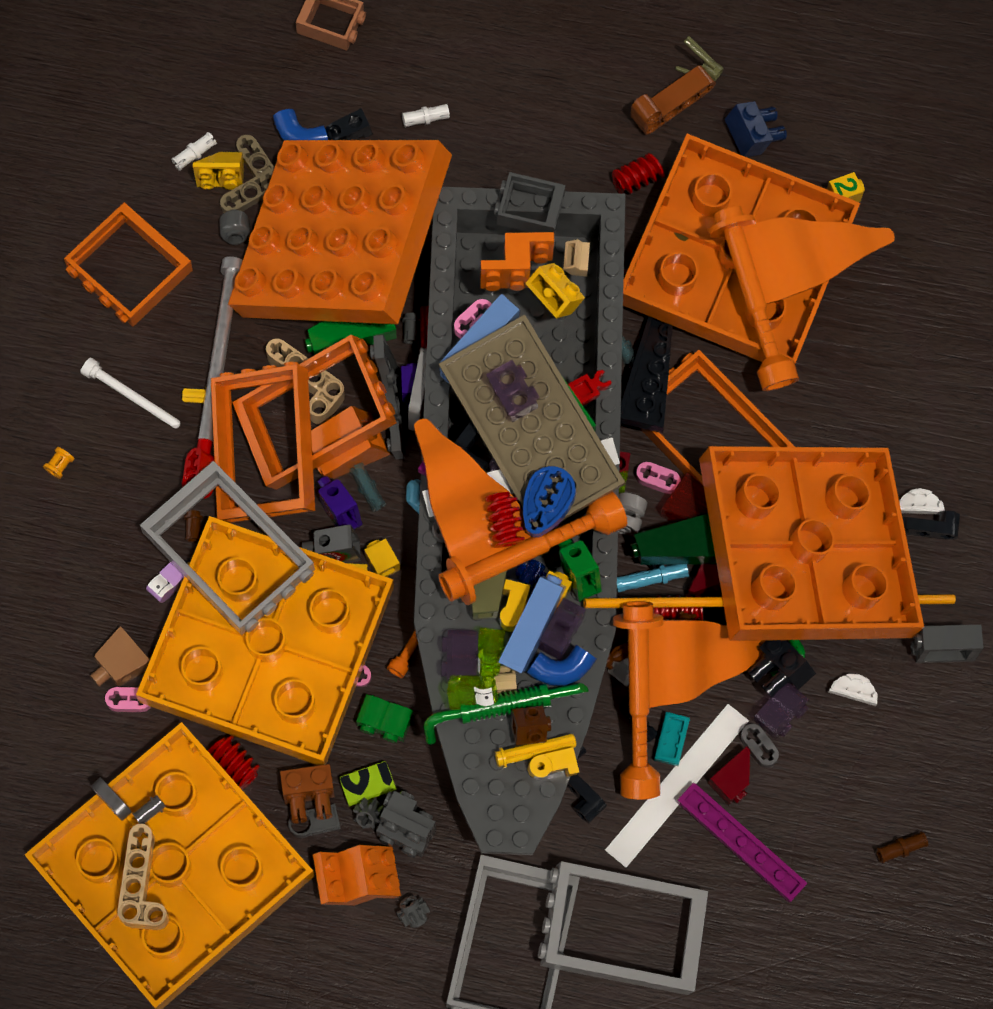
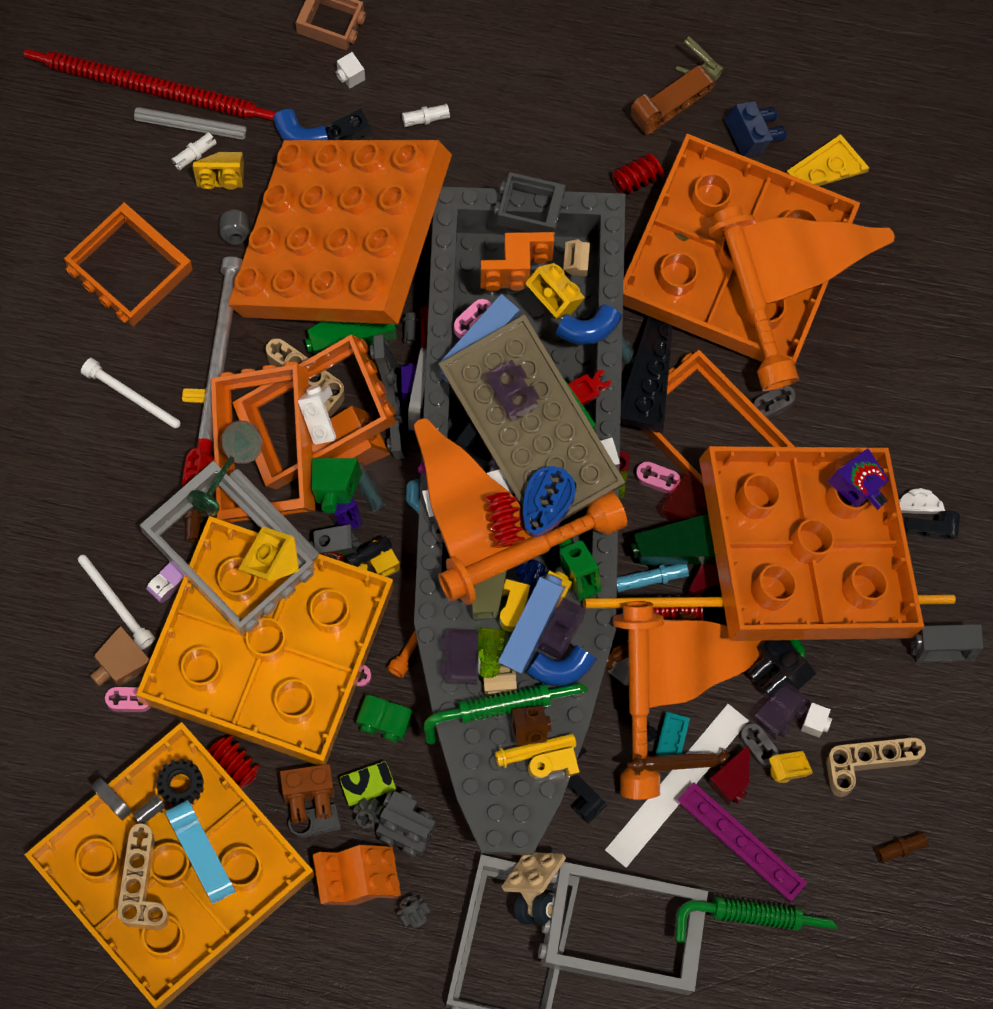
(52, 467): light orange bush -> none
(141, 636): none -> white piece
(149, 84): none -> red hose
(173, 769): none -> black tyre
(190, 123): none -> light grey axle
(200, 851): none -> medium azure beam
(241, 445): none -> piece
(260, 176): dark tan beam -> none
(271, 511): none -> light grey axle
(271, 555): none -> yellow slope
(316, 414): none -> white bracket
(334, 481): none -> green torso
(350, 70): none -> white plate
(369, 552): none -> black axle
(471, 691): clear neon green leg -> none
(531, 879): none -> tan plate
(590, 330): none -> blue cylinder
(635, 509): light grey wheel -> none
(680, 761): none -> reddish brown wheel
(749, 913): none -> green piece
(777, 406): none -> flat silver beam
(789, 766): none -> yellow tile
(816, 720): none -> white plate
(830, 163): none -> yellow wing
(848, 186): yellow brick -> none
(856, 688): white plate -> none
(861, 480): none -> dark purple torso
(876, 760): none -> tan beam

